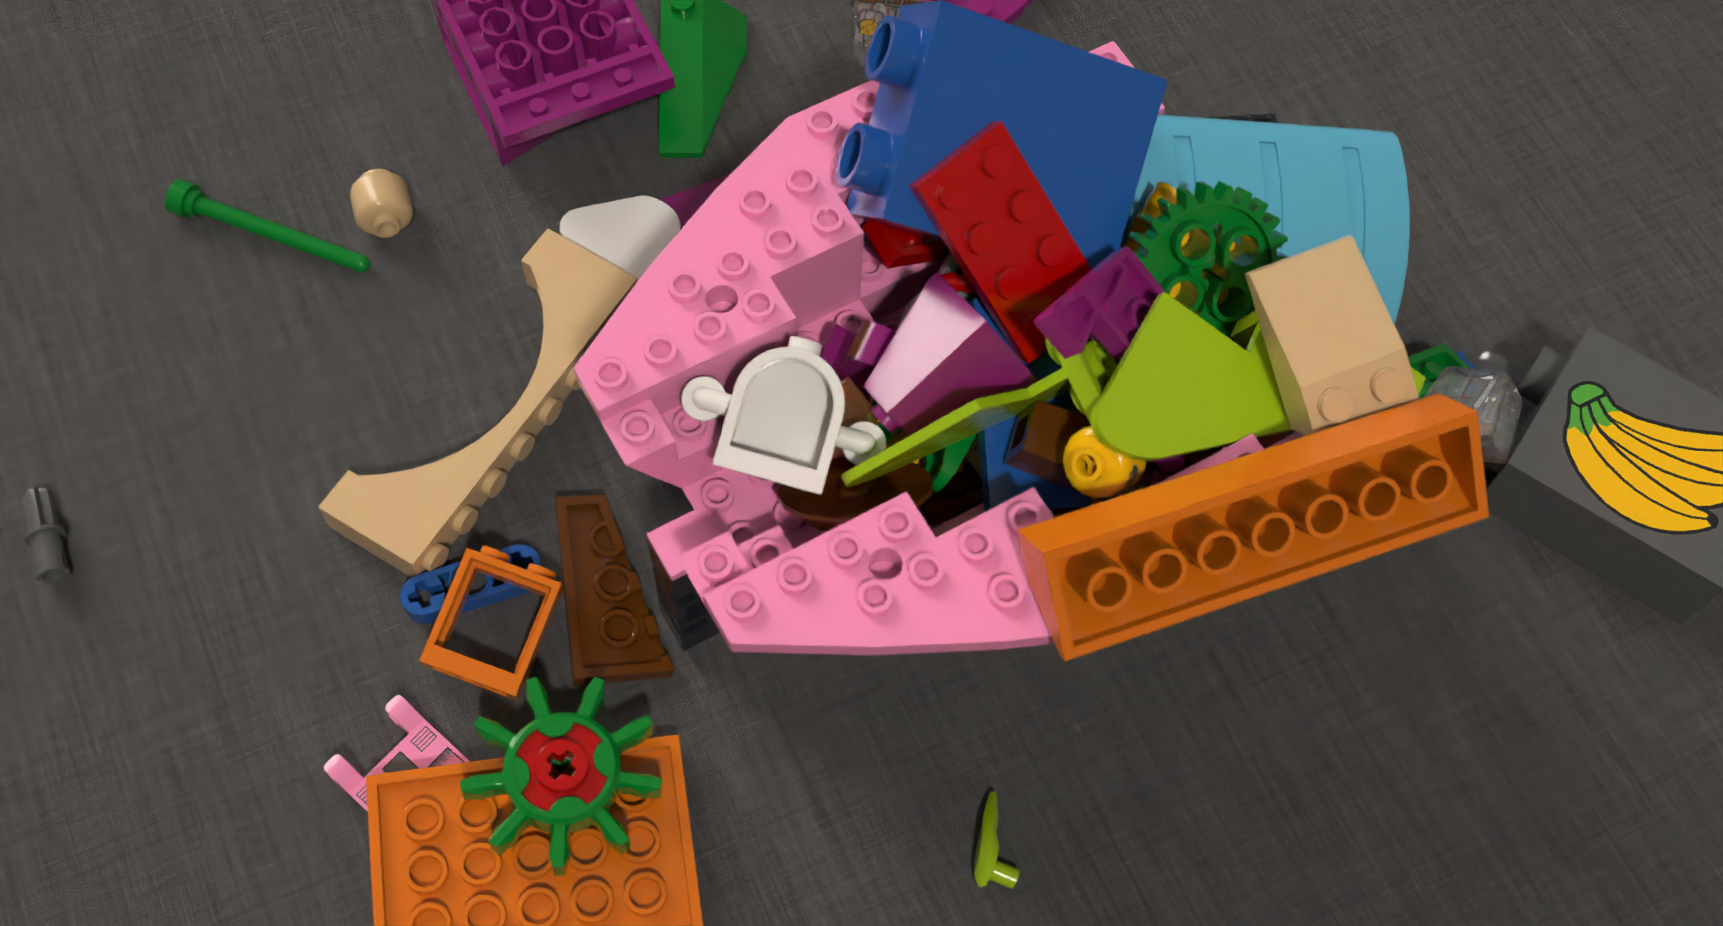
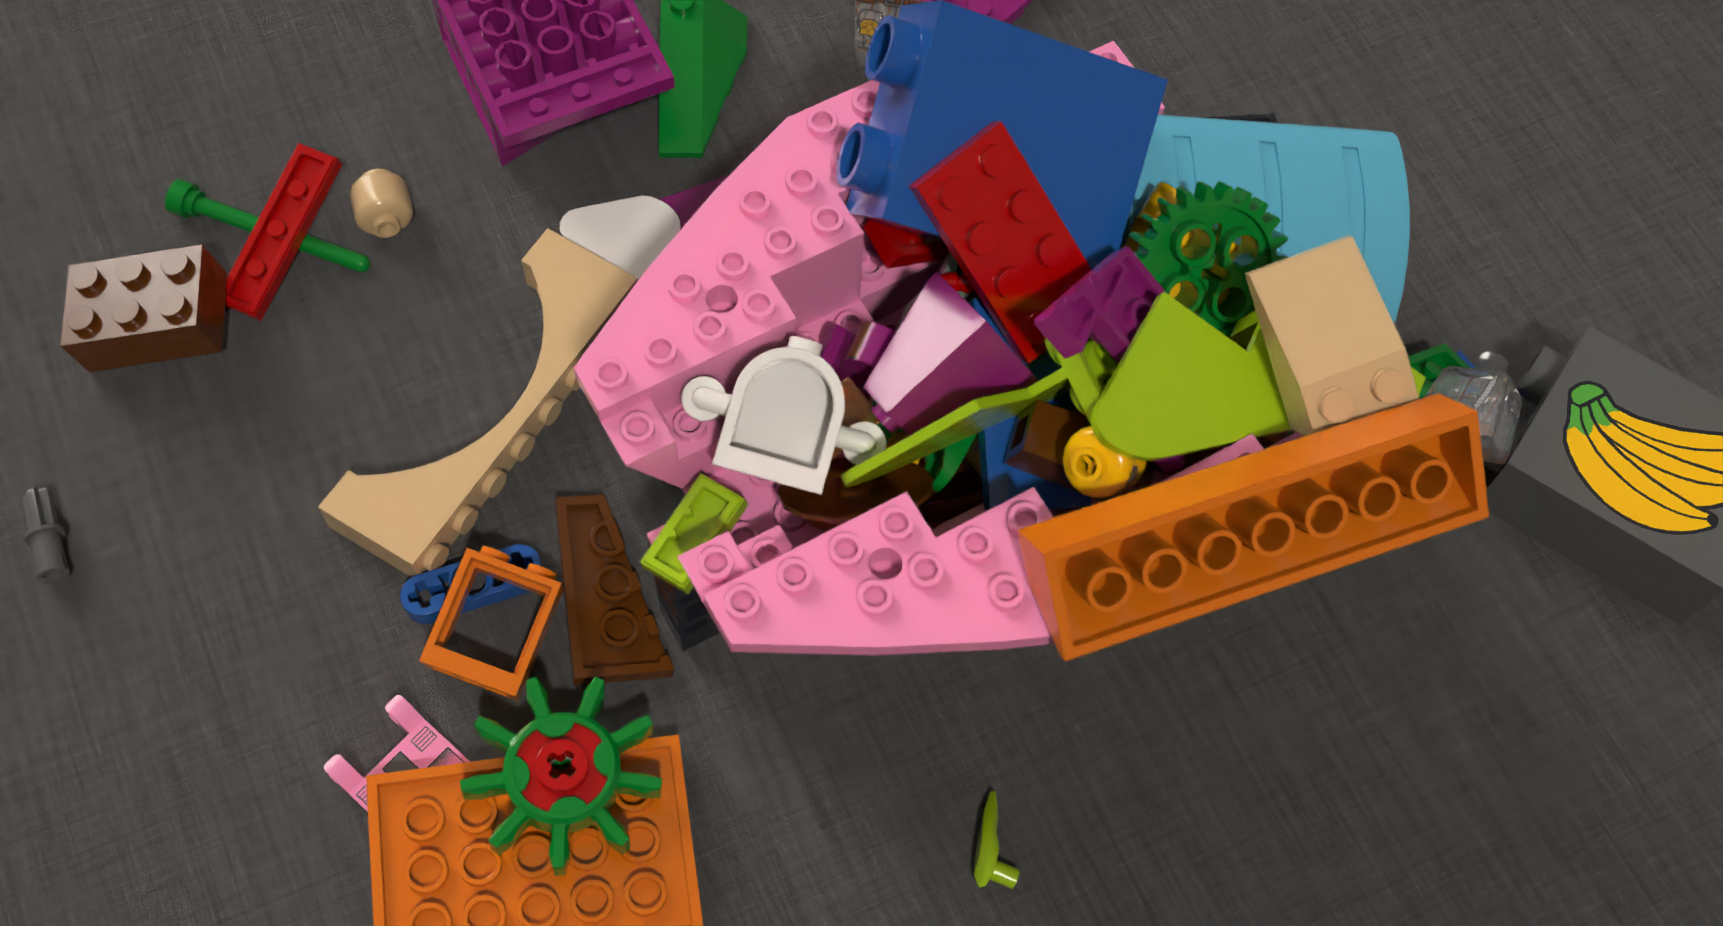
(144, 308): none -> reddish brown brick
(280, 231): none -> red tile
(700, 516): none -> lime plate

